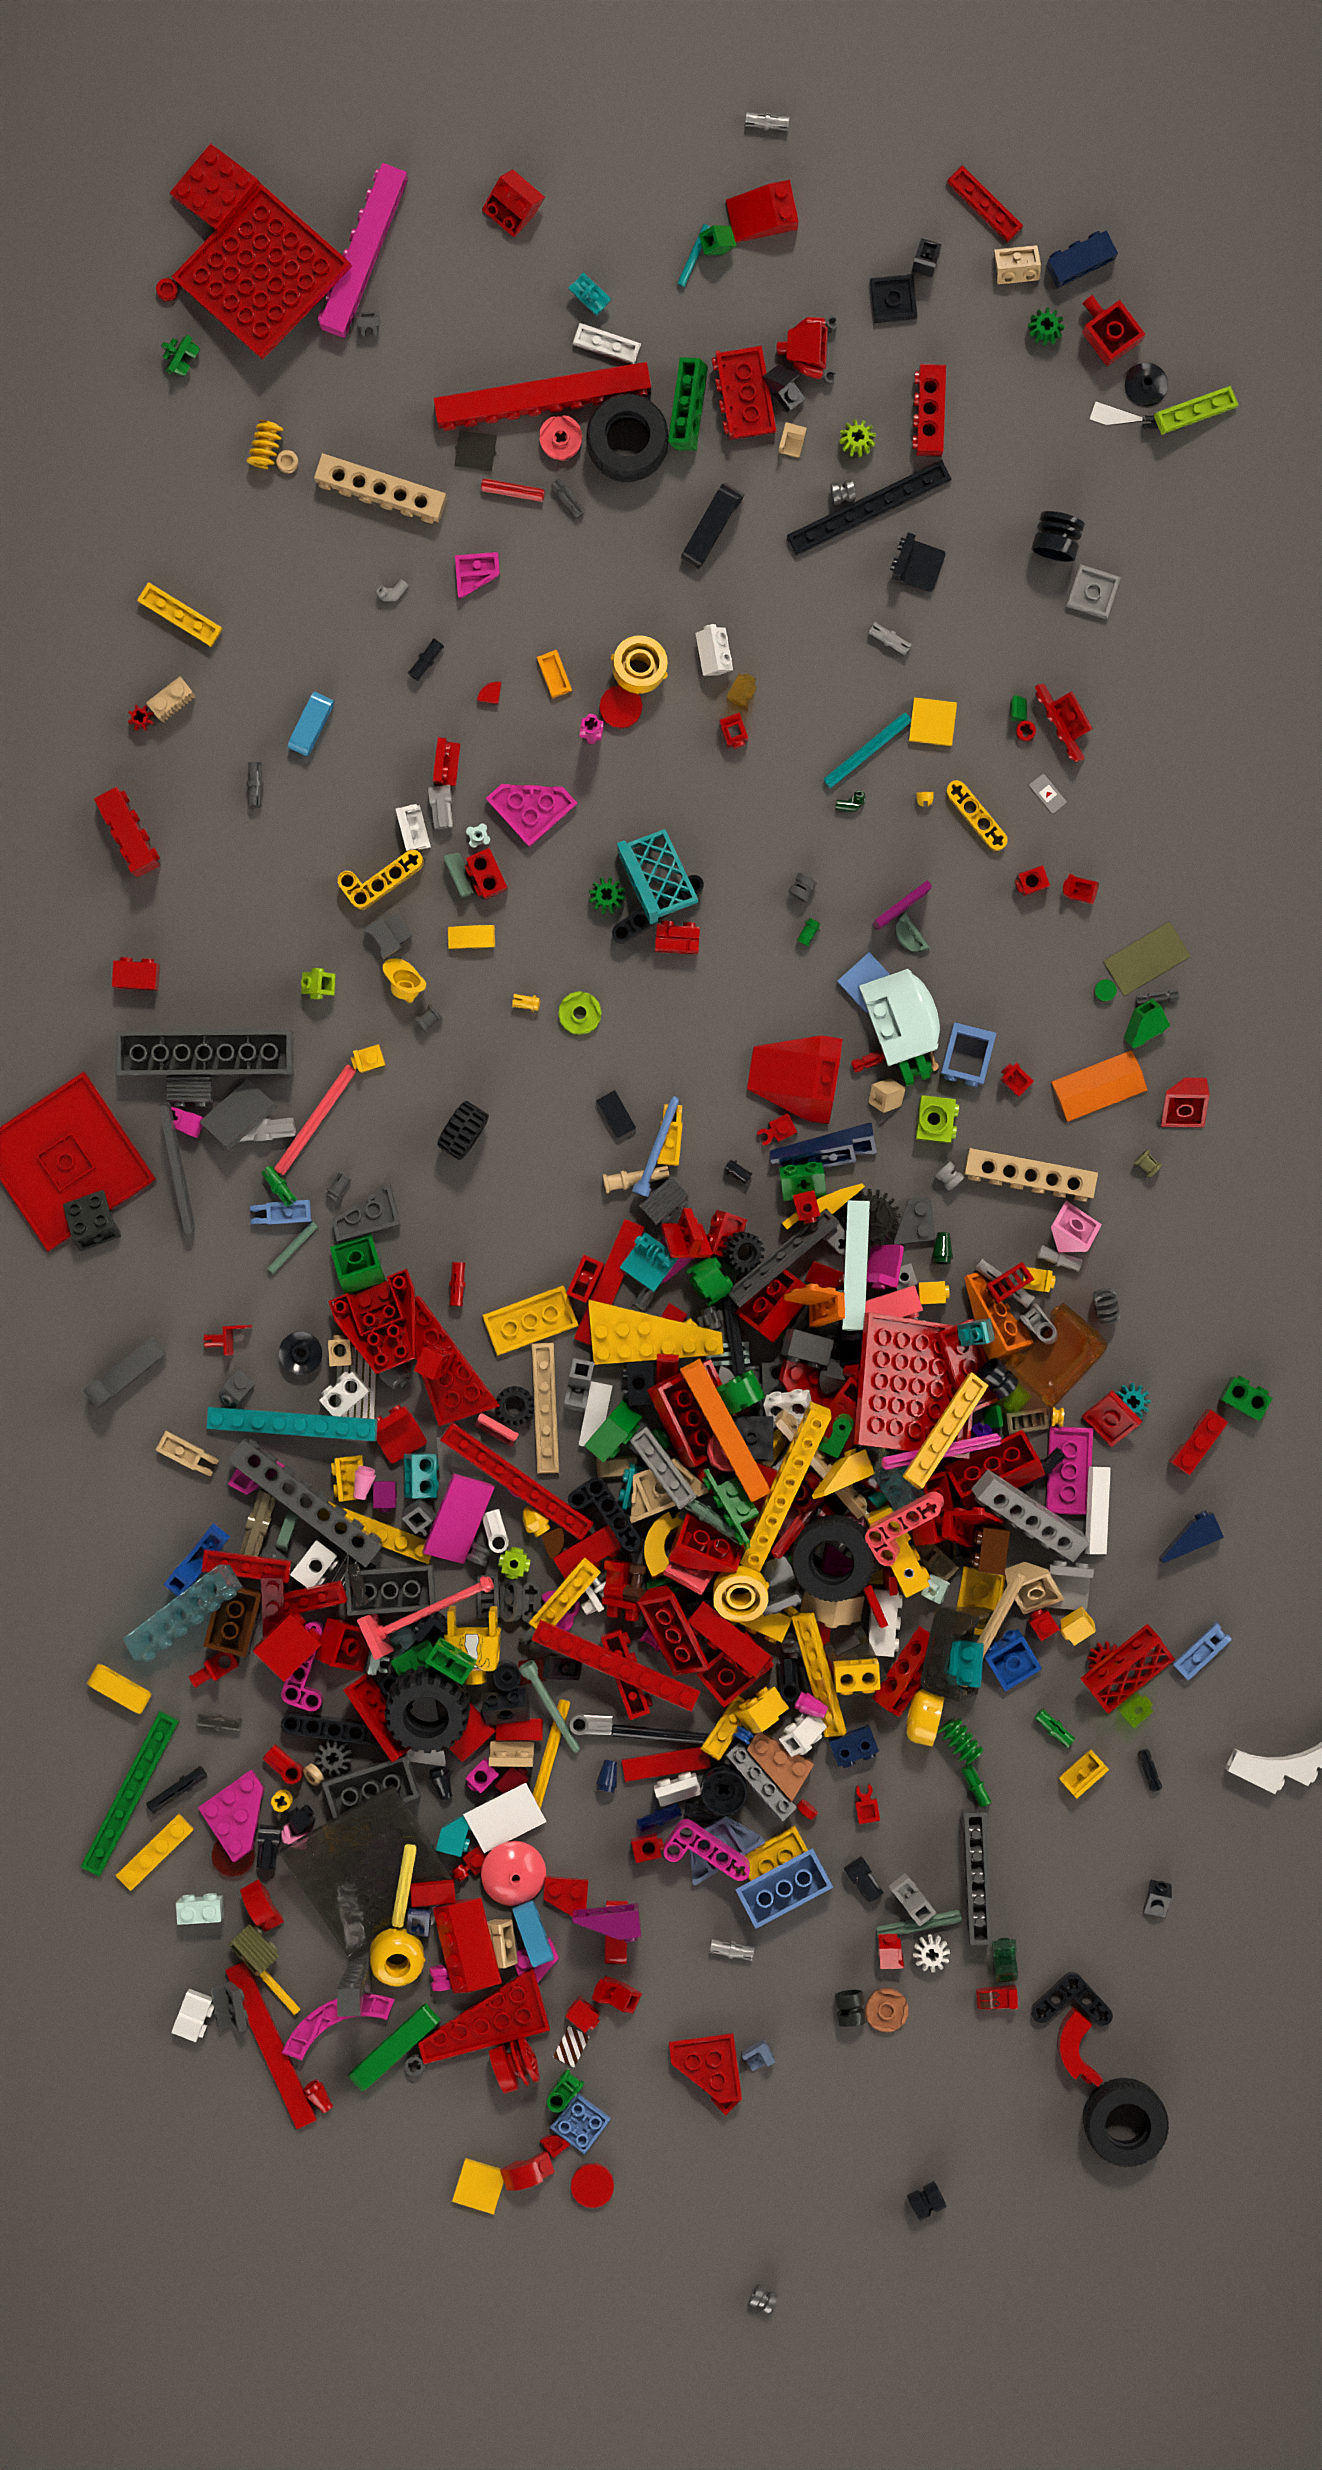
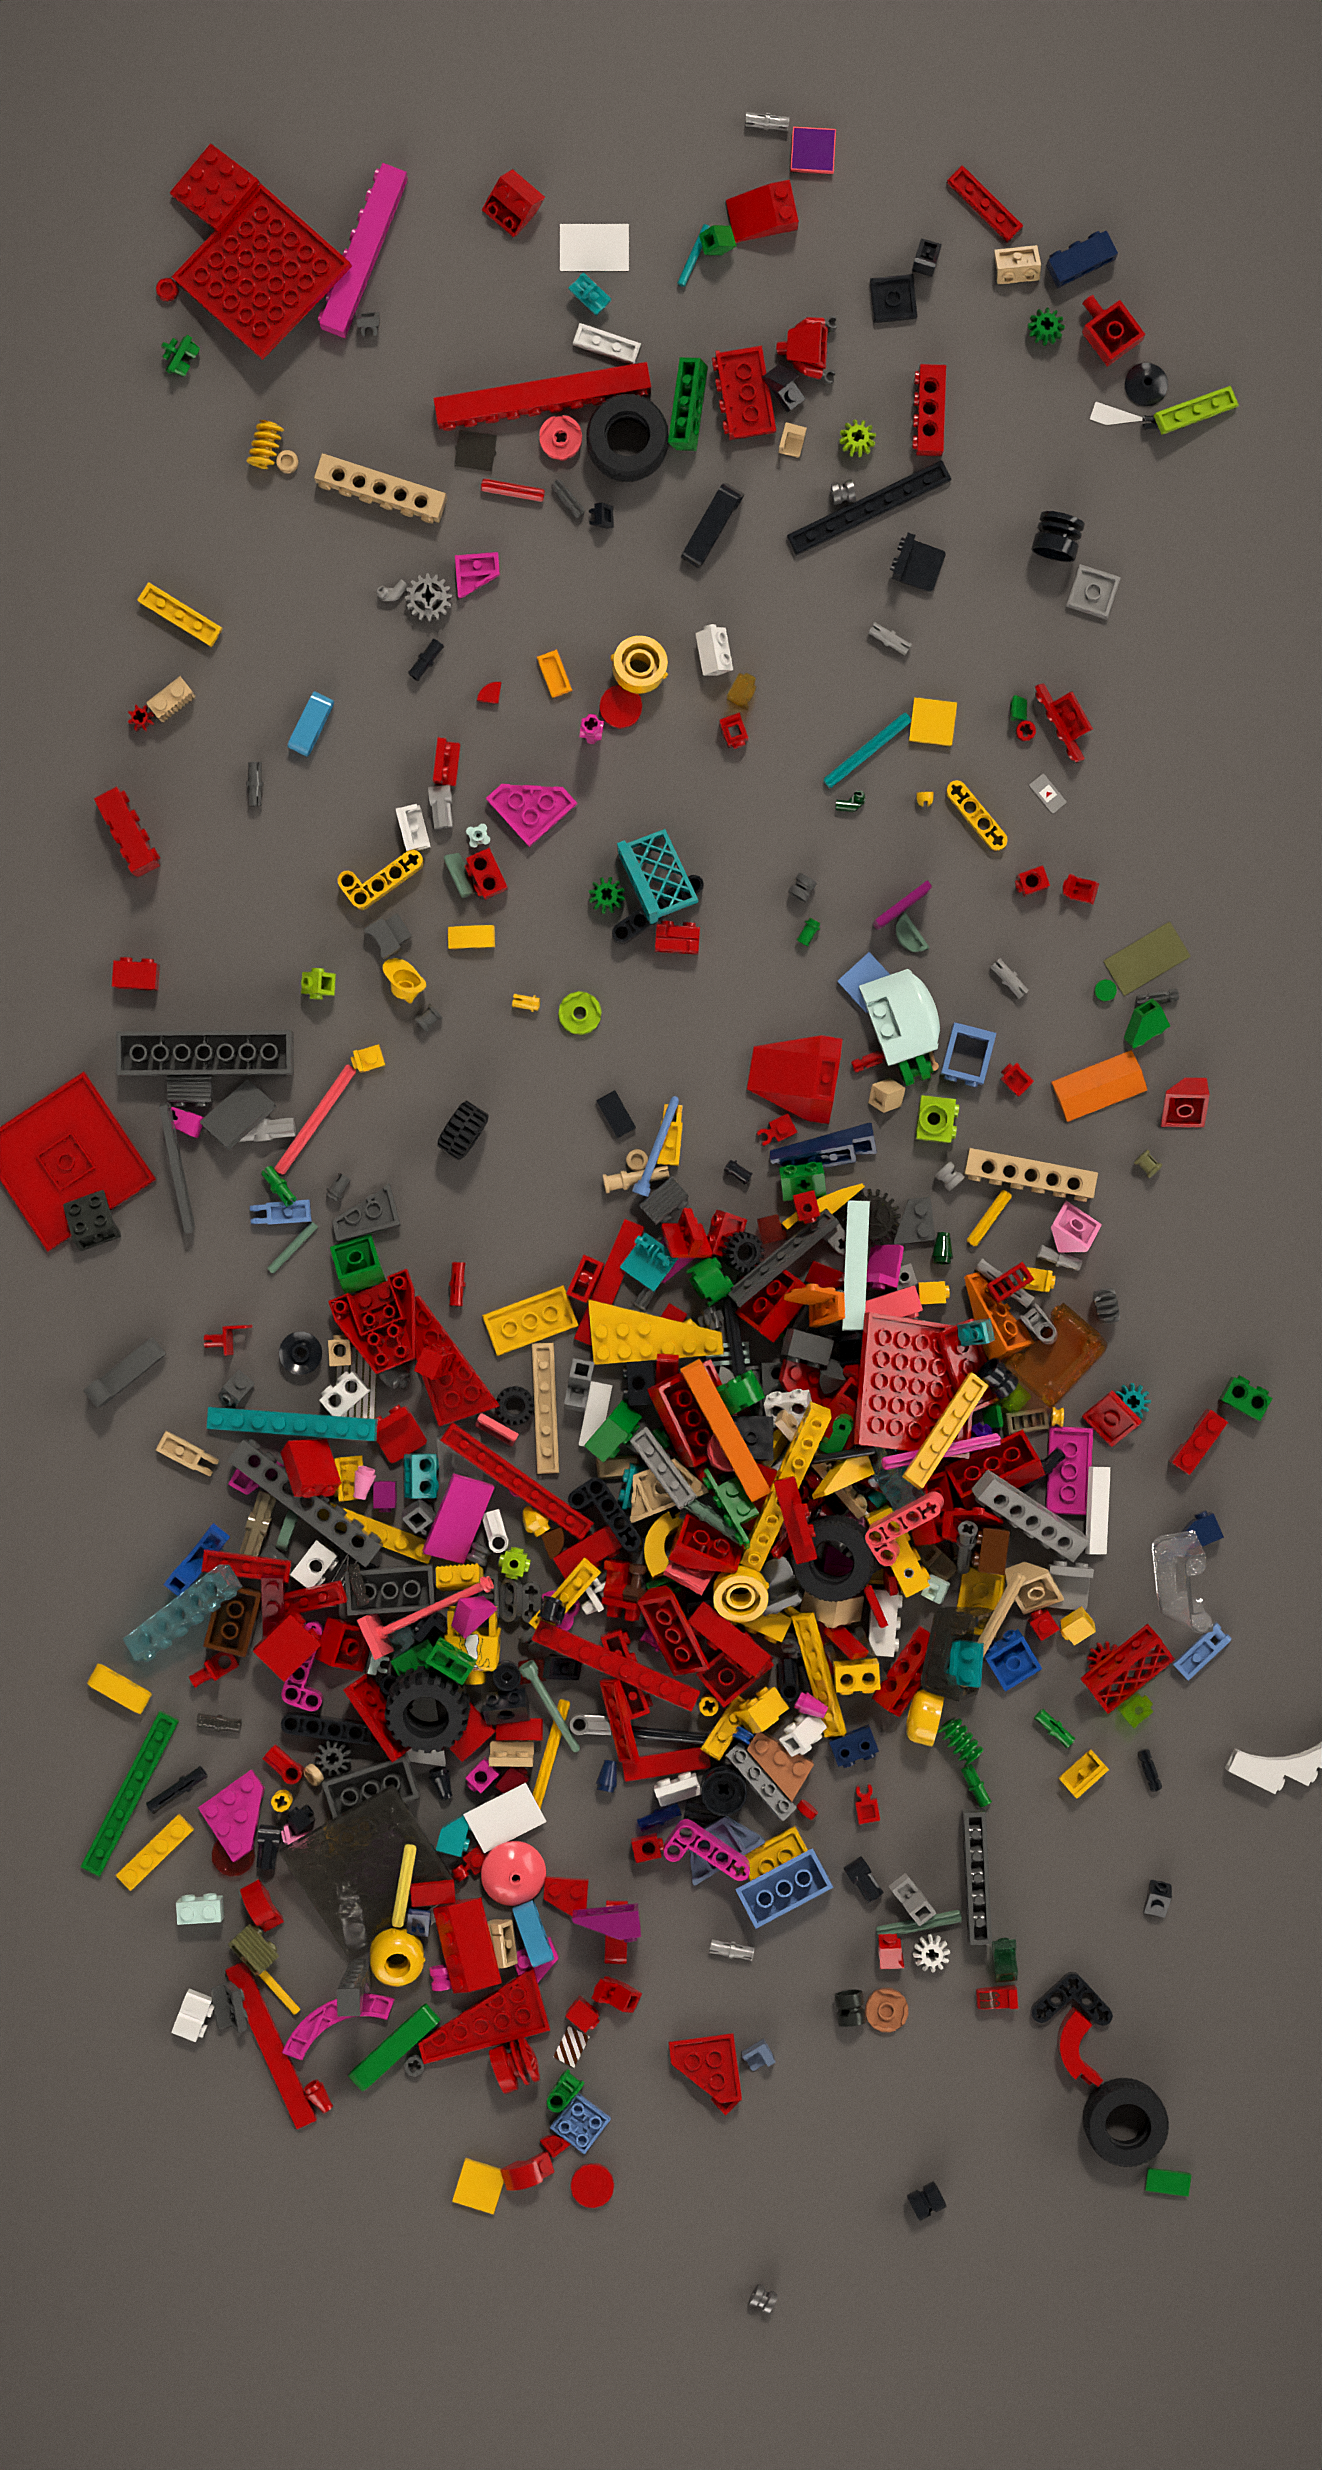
(310, 1468): none -> red brick
(420, 597): none -> light grey gear
(458, 1576): none -> yellow brick
(471, 1614): none -> dark pink slope
(552, 1610): none -> black piece
(594, 247): none -> white sticker
(603, 515): none -> black tile
(619, 1720): none -> red tile
(637, 1160): none -> tan tile
(705, 1711): none -> yellow bush
(771, 1229): none -> clear red panel
(795, 1519): none -> red bracket
(813, 150): none -> dark purple tile
(841, 1455): none -> black bar
(846, 1642): none -> red tile
(965, 1541): none -> dark grey pin
(989, 1218): none -> yellow axle
(1009, 978): none -> light grey pin
(1167, 2181): none -> green tile
(1175, 1560): none -> clear windscreen

